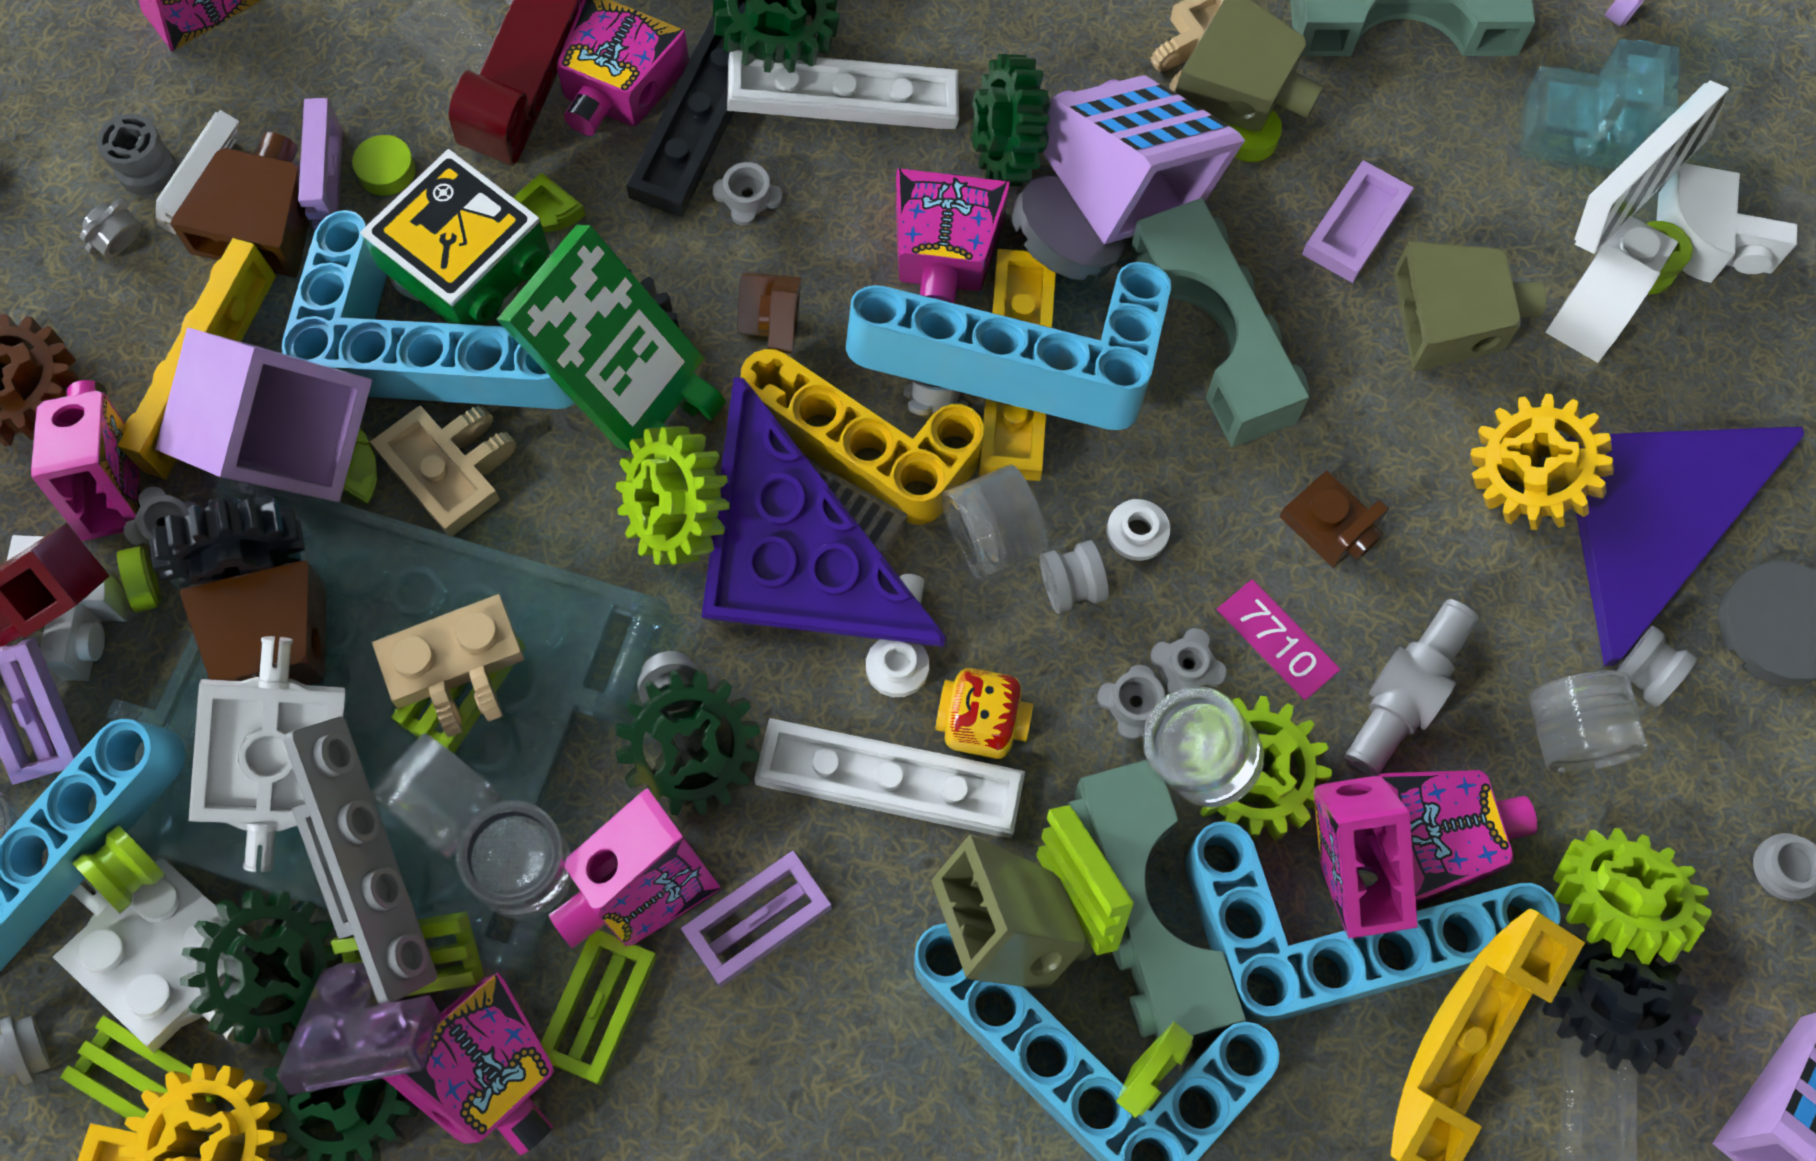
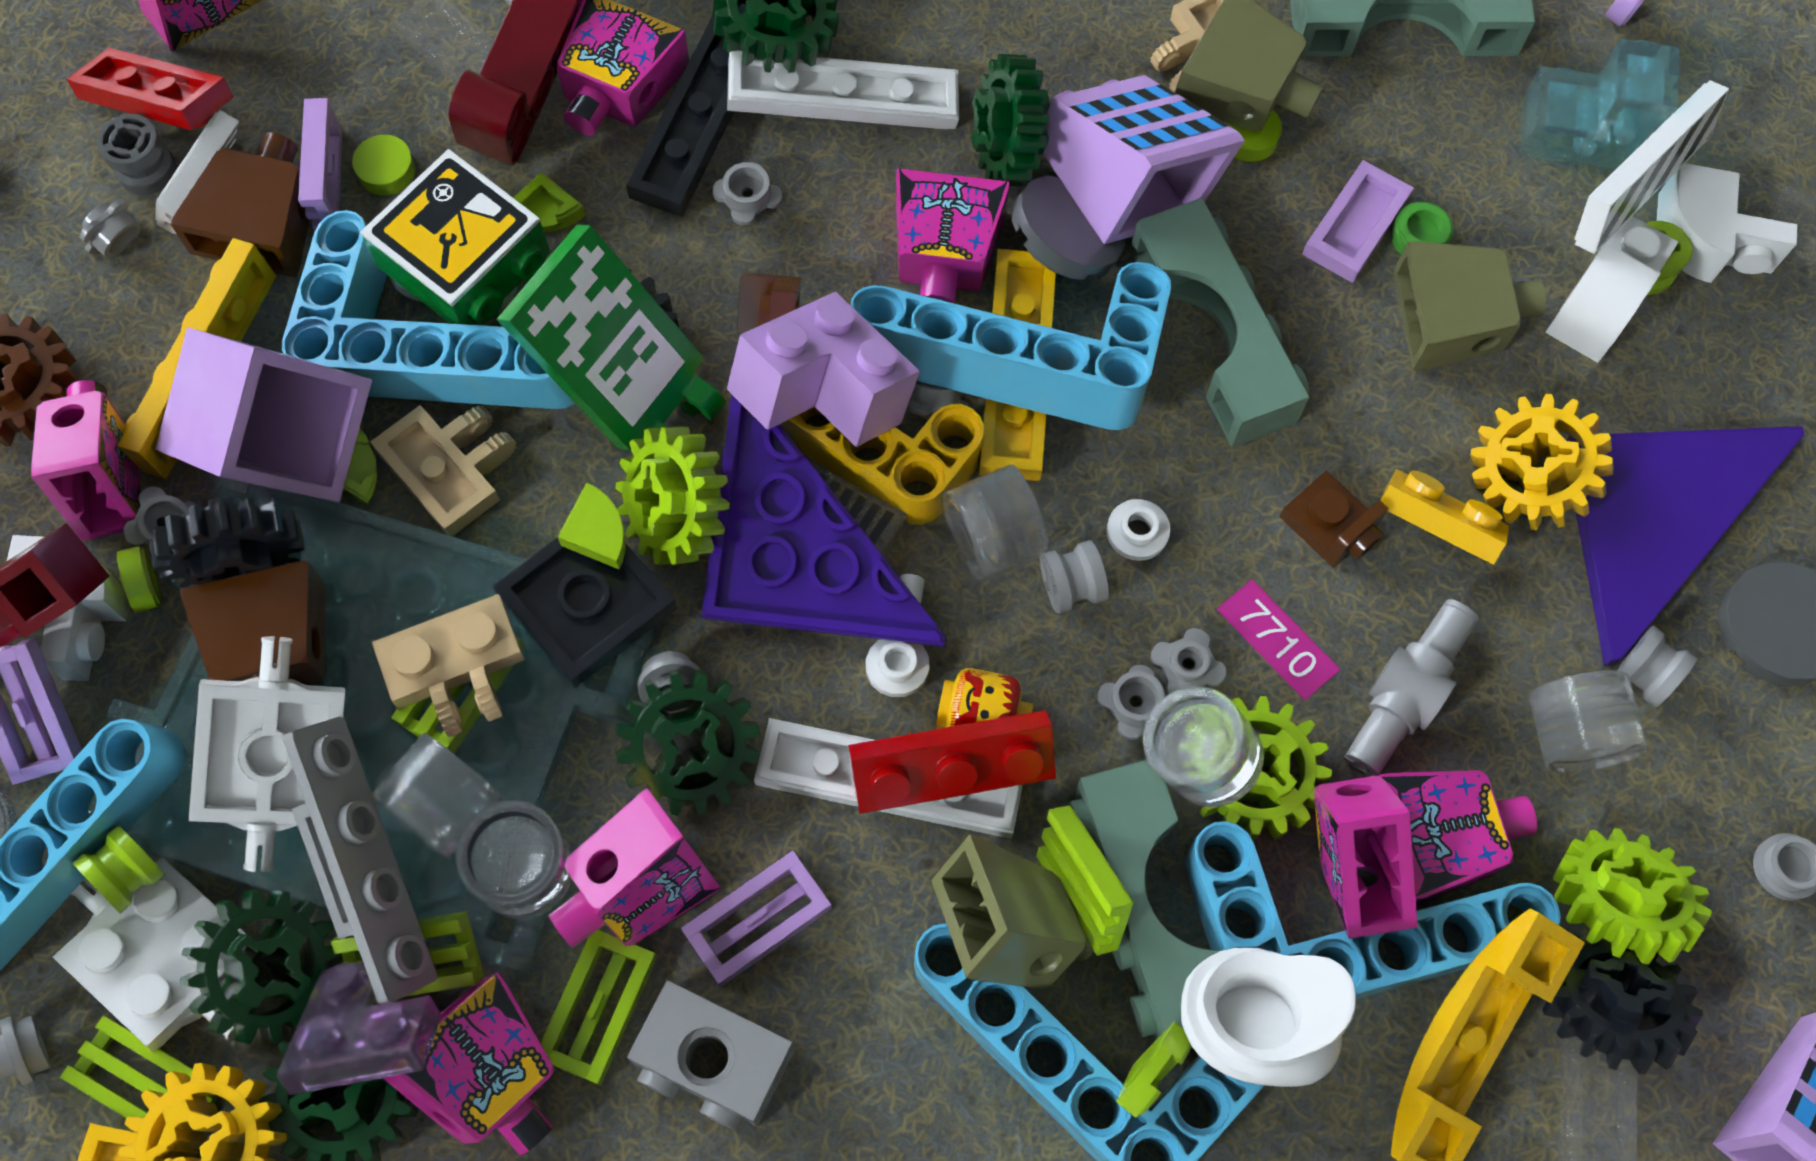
(151, 88): none -> red plate
(583, 608): none -> black tile
(595, 528): none -> lime tile
(686, 1021): none -> light grey brick
(826, 361): none -> lavender brick
(953, 761): none -> red plate
(1268, 1015): none -> white piece
(1421, 223): none -> bright green tile
(1466, 525): none -> yellow plate

